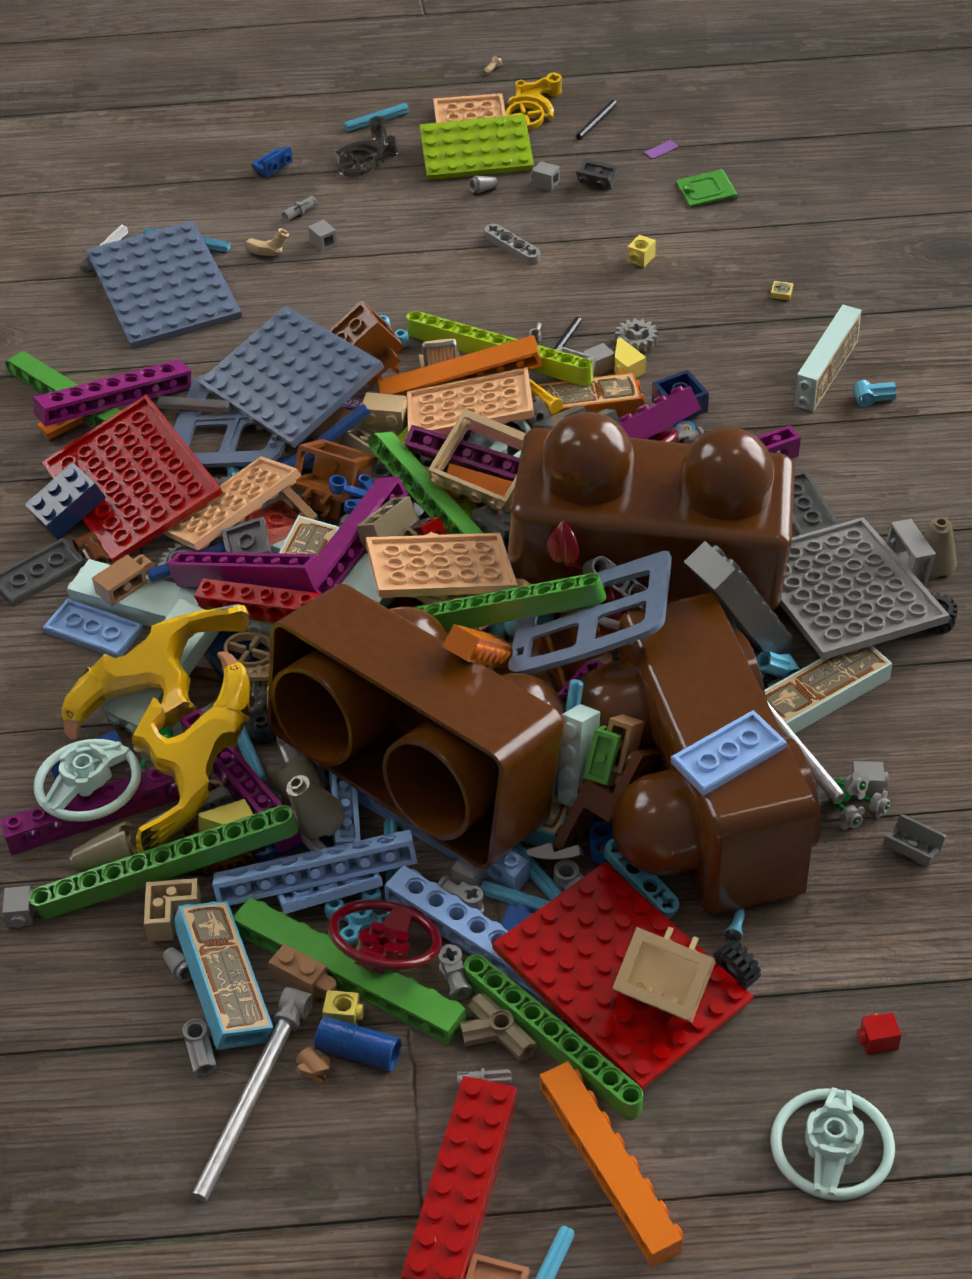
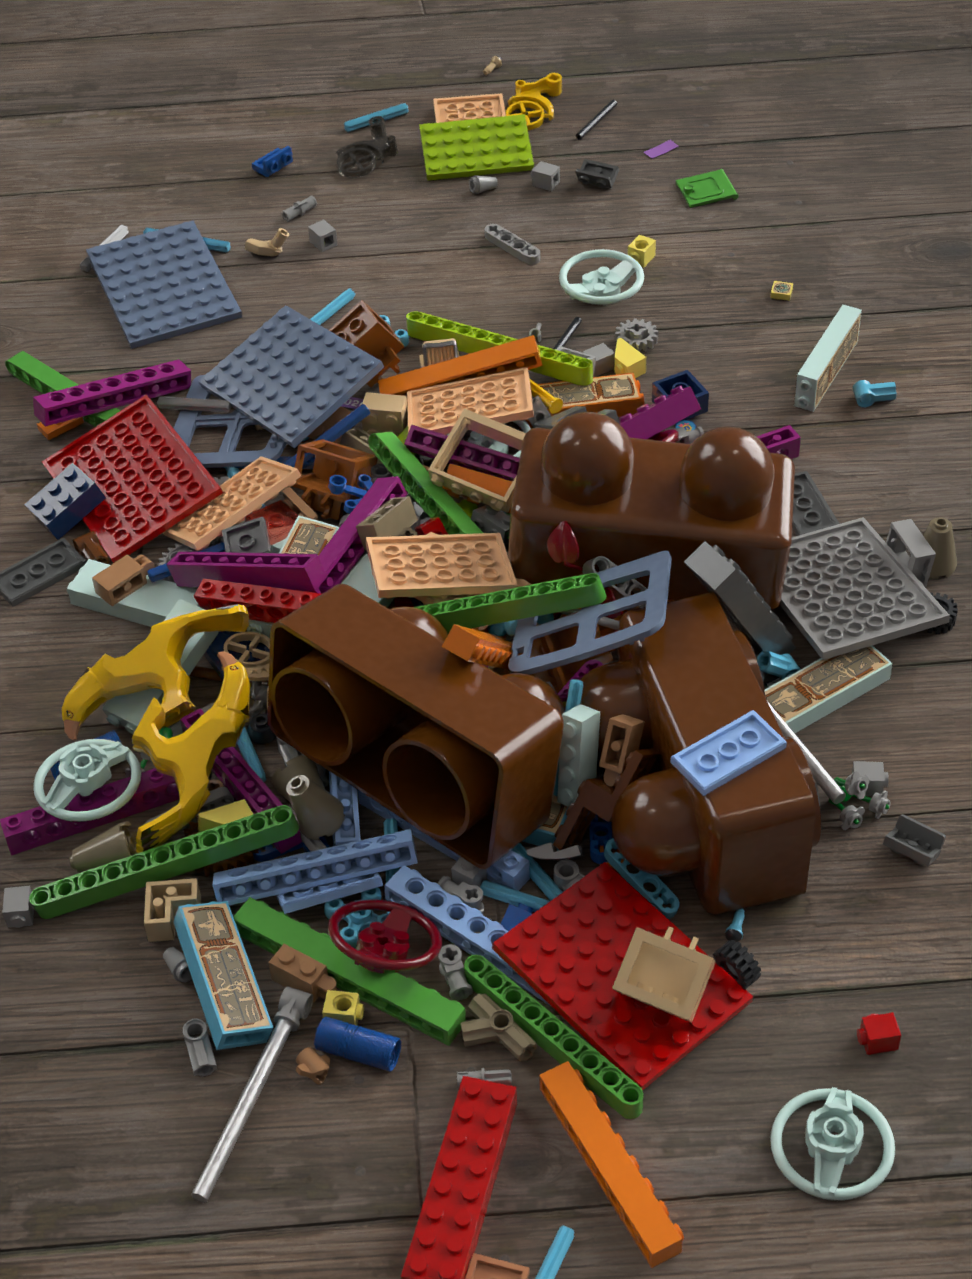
(93, 628): light blue tile -> none
(333, 307): none -> medium azure axle
(602, 755): bright green panel -> none
(603, 285): none -> light aqua piece

